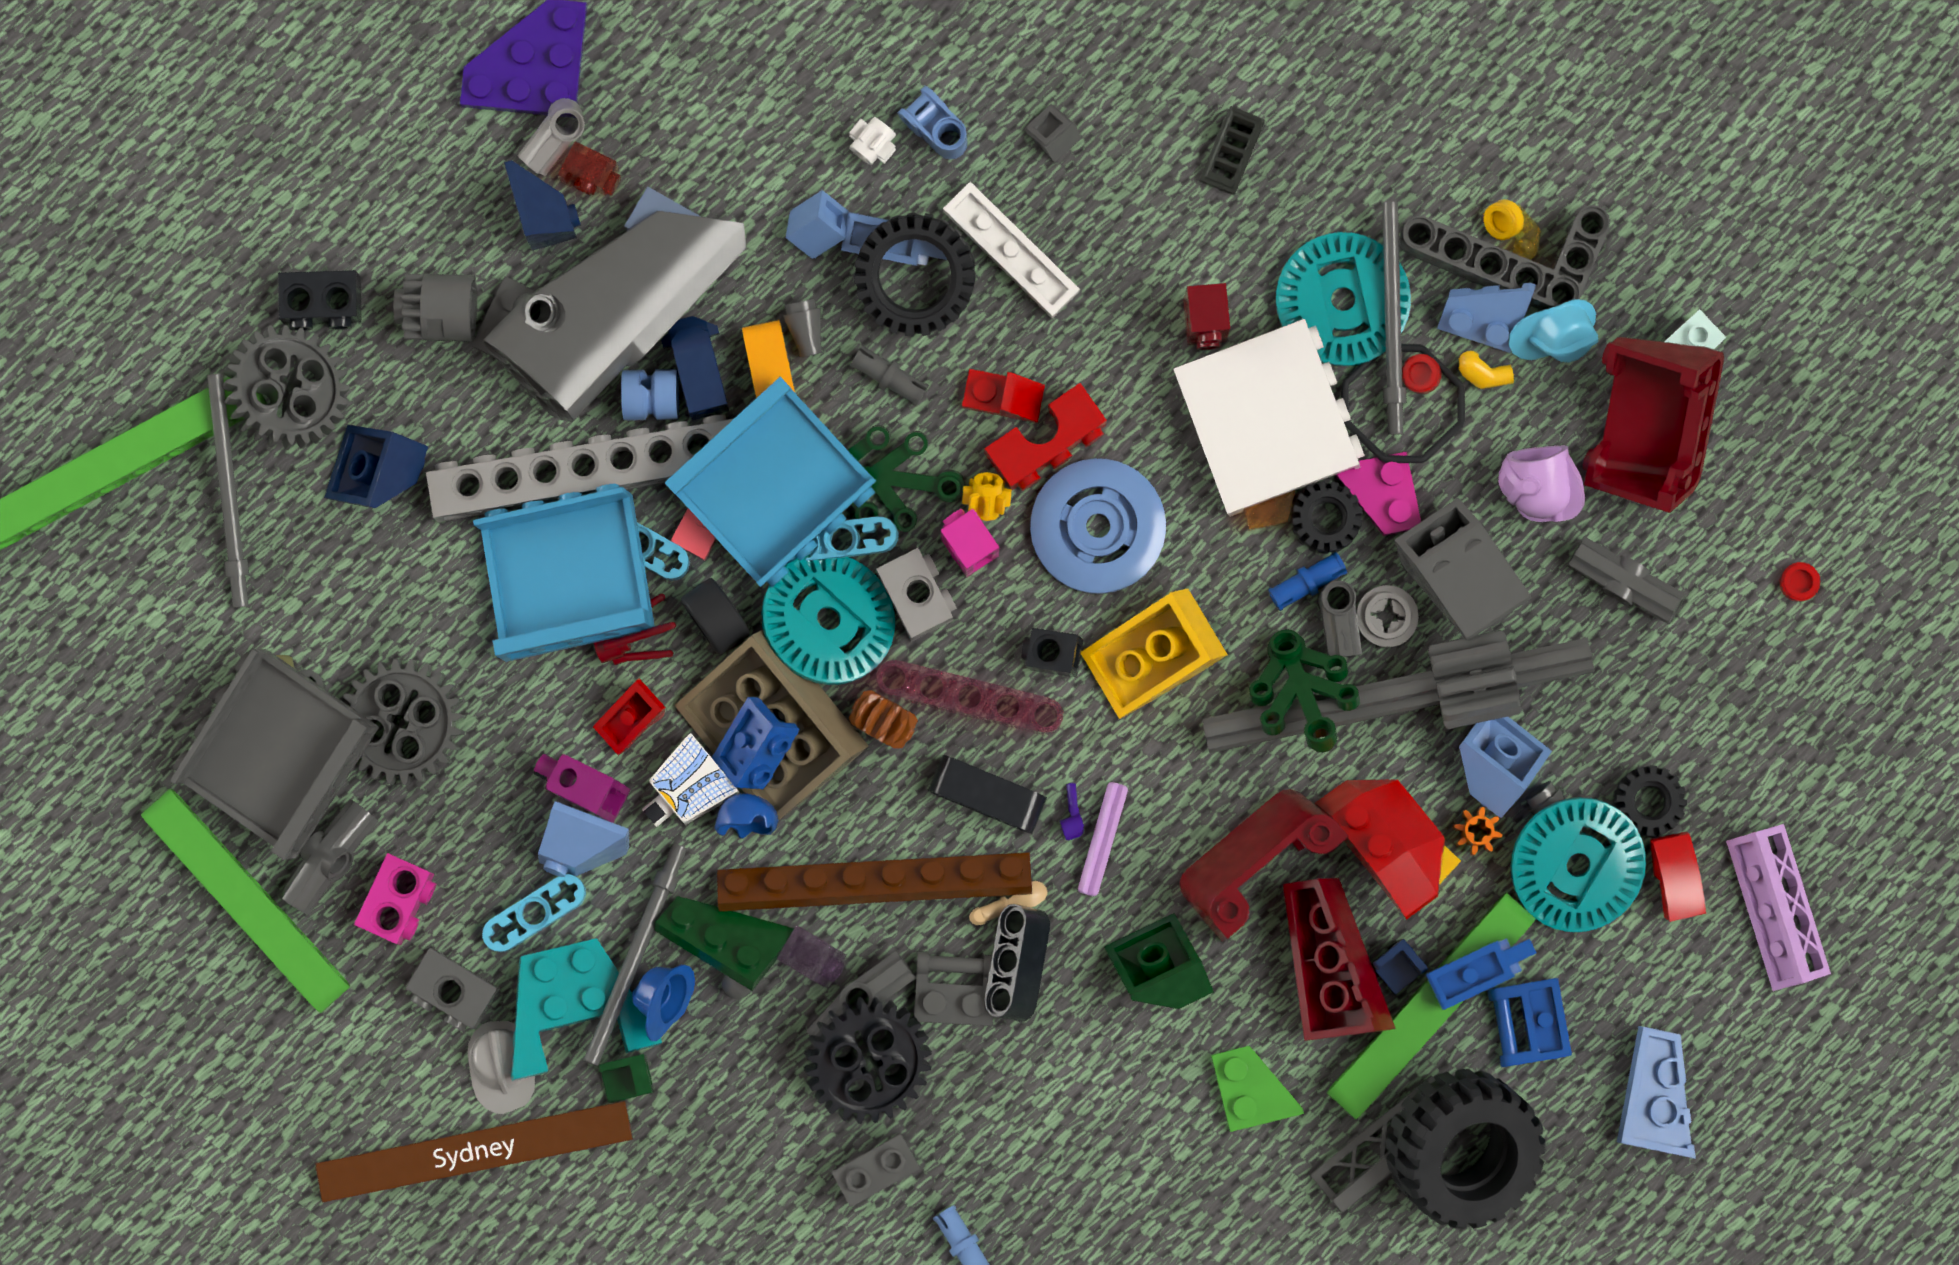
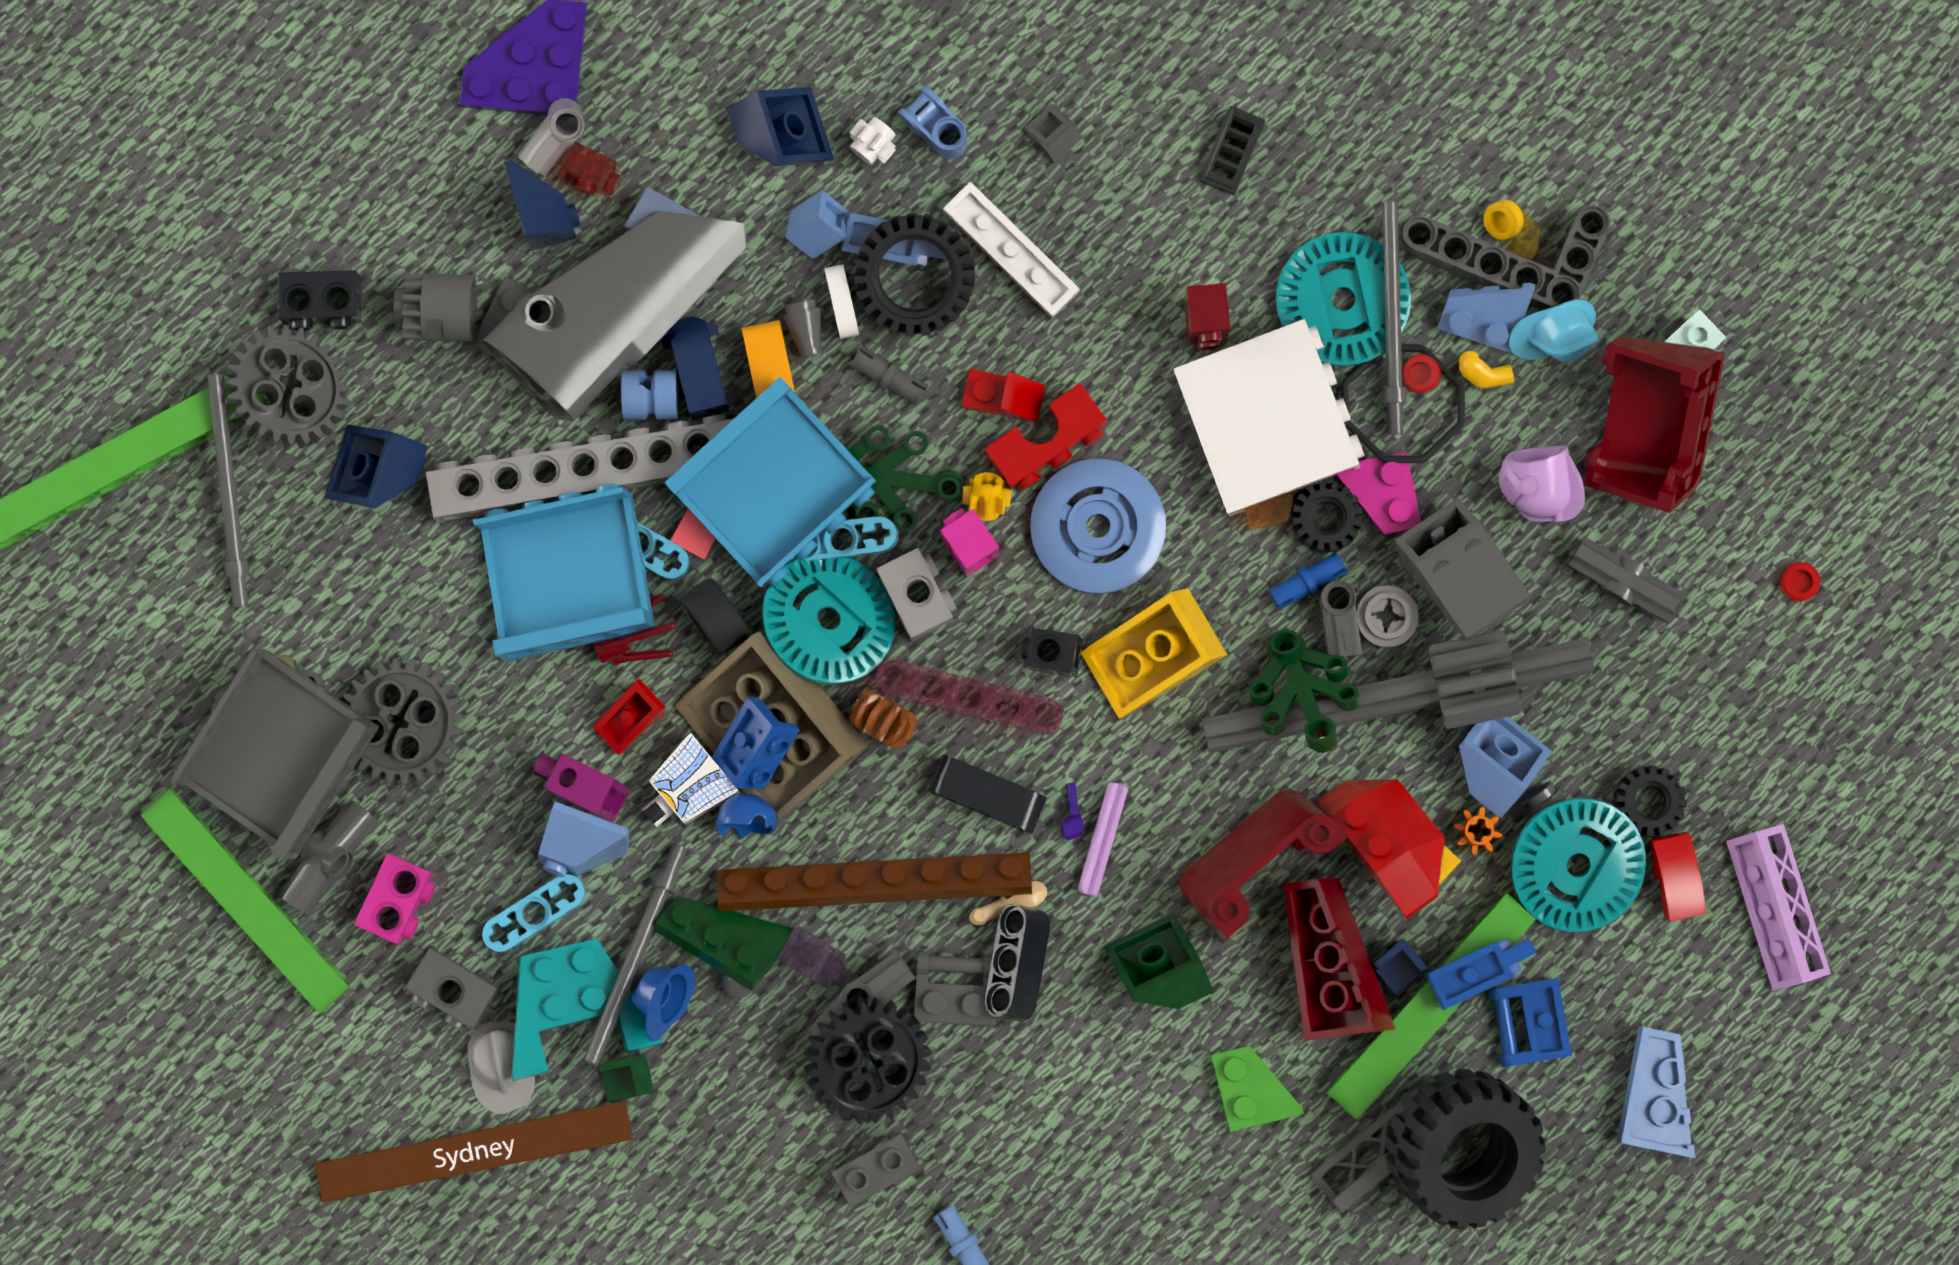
(781, 126): none -> dark blue slope
(841, 301): none -> white beam

